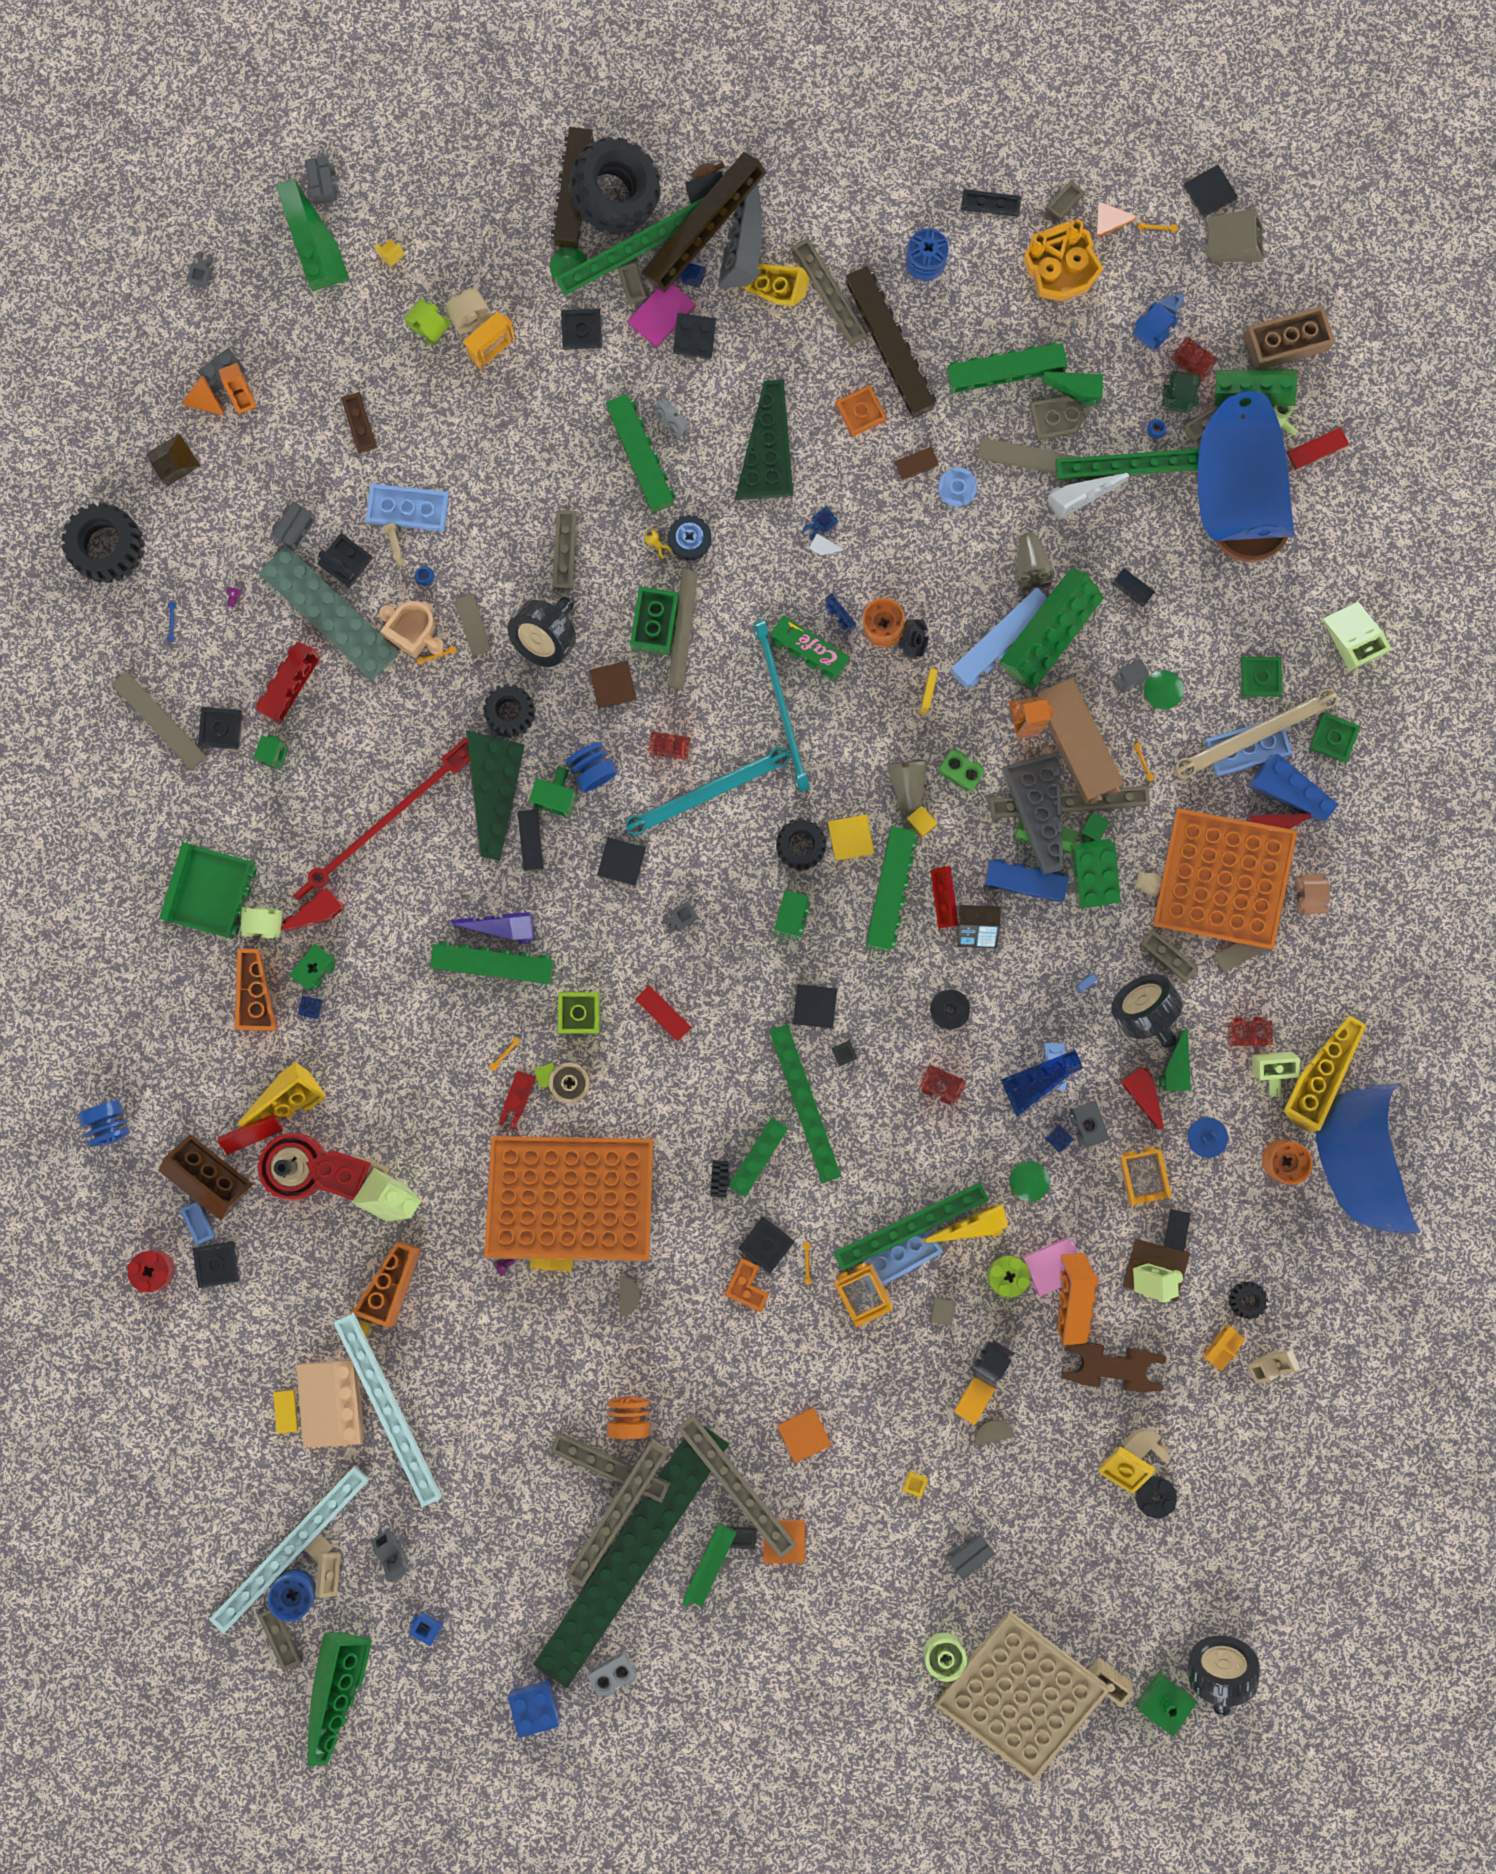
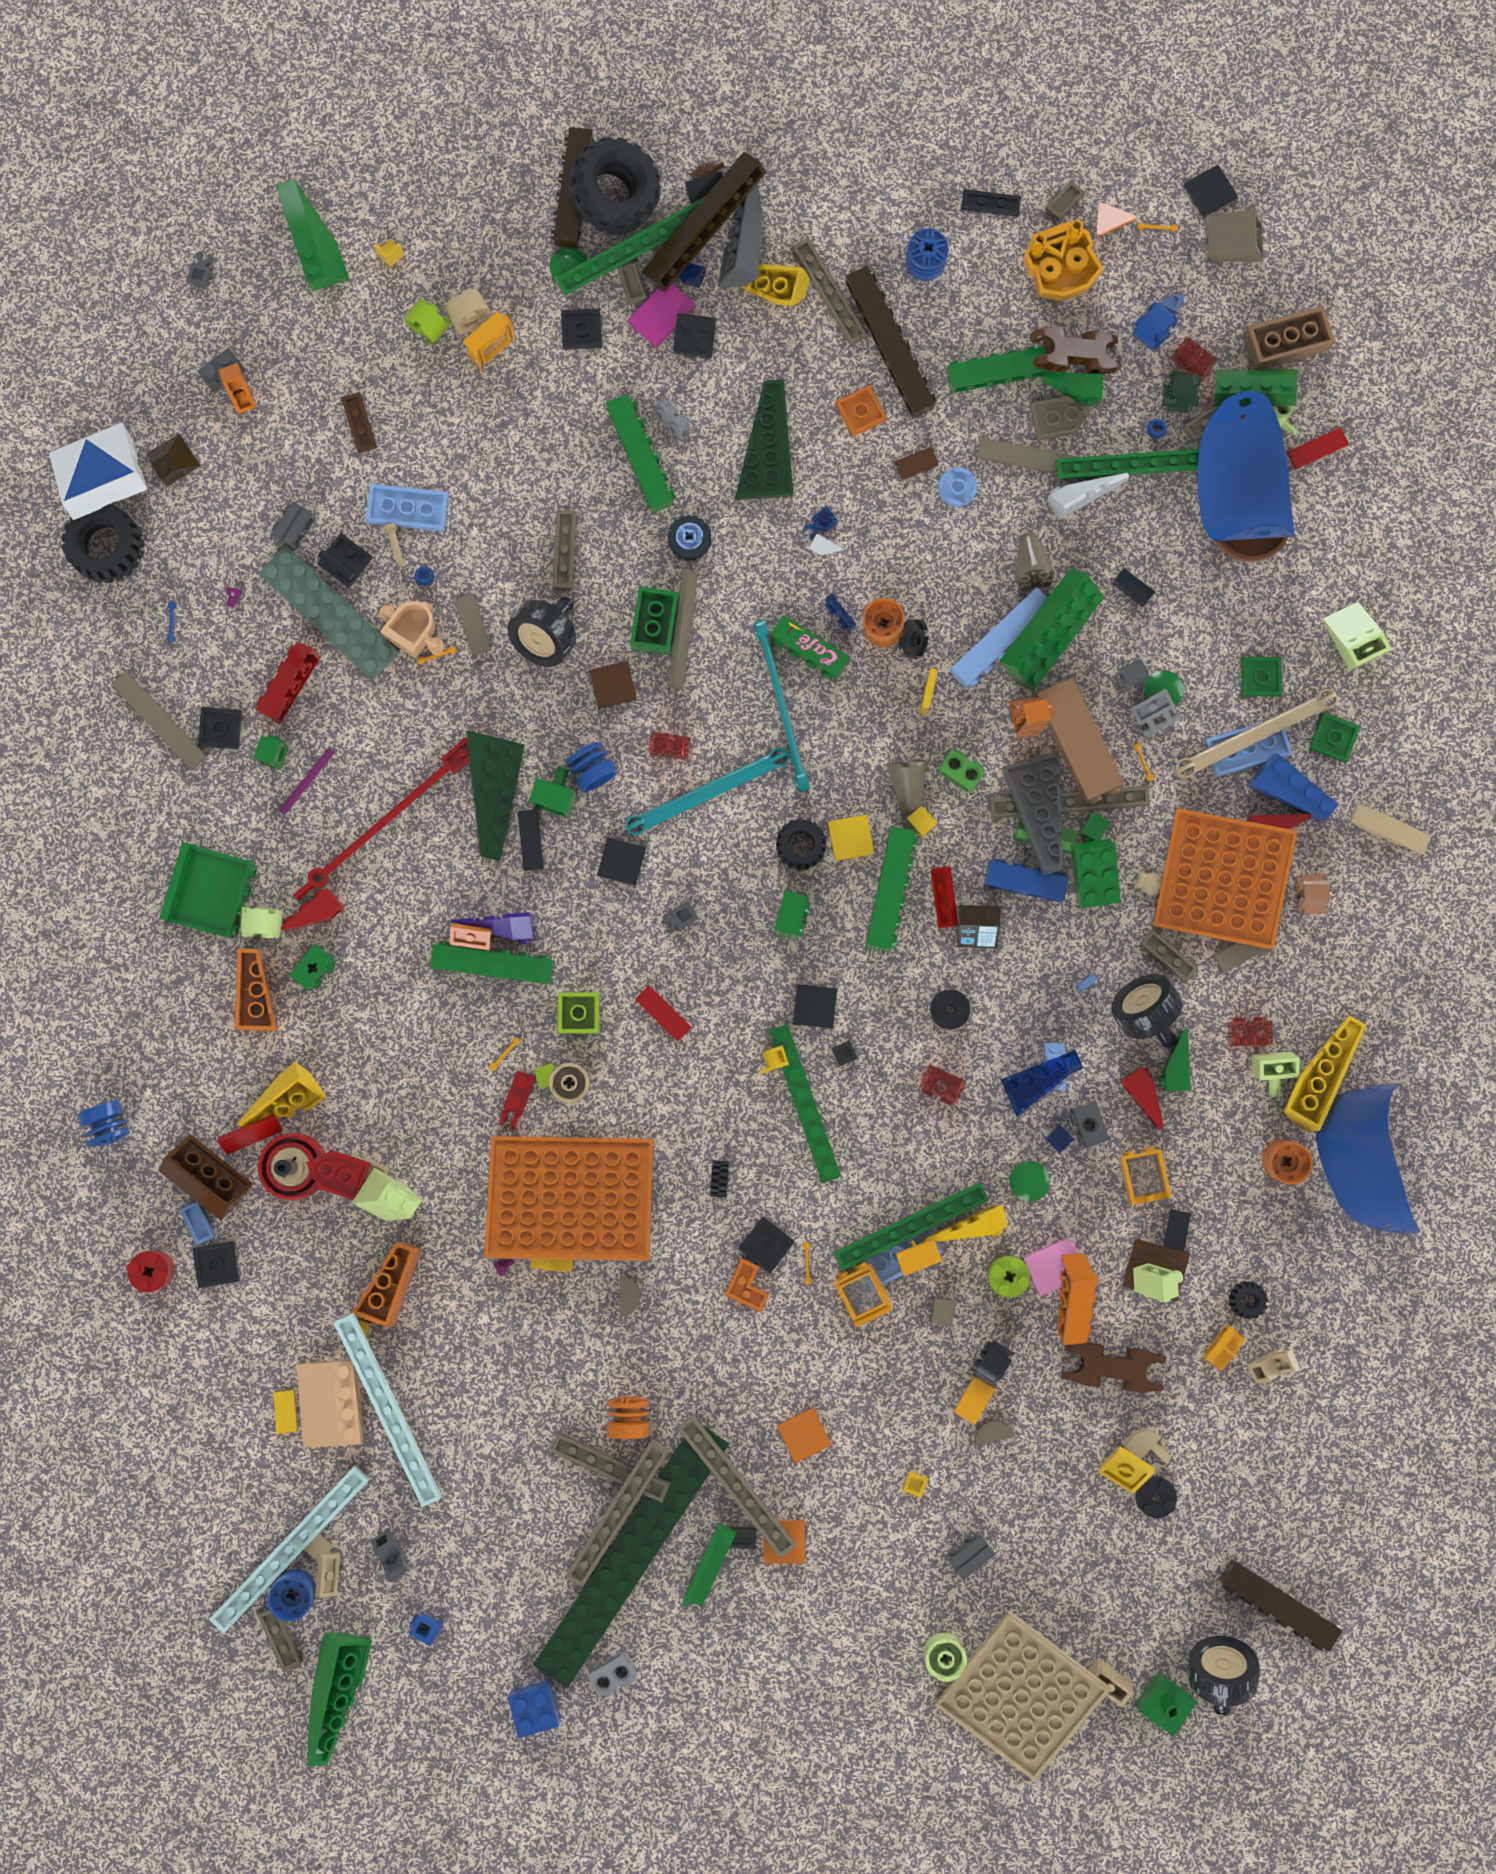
(97, 471): none -> white tile
(203, 398): orange piece -> none
(306, 781): none -> magenta bar
(310, 1007): clear blue plate -> none
(321, 180): dark grey brick -> none
(471, 936): none -> orange panel
(505, 694): black tyre -> none
(654, 540): yellow arm -> none
(758, 1157): green brick -> none
(774, 1059): none -> yellow panel
(918, 1257): none -> light orange panel
(1063, 351): none -> piece
(1153, 707): none -> light grey plate
(1207, 1137): blue piece -> none
(1280, 1605): none -> dark brown brick
(1389, 829): none -> tan slope

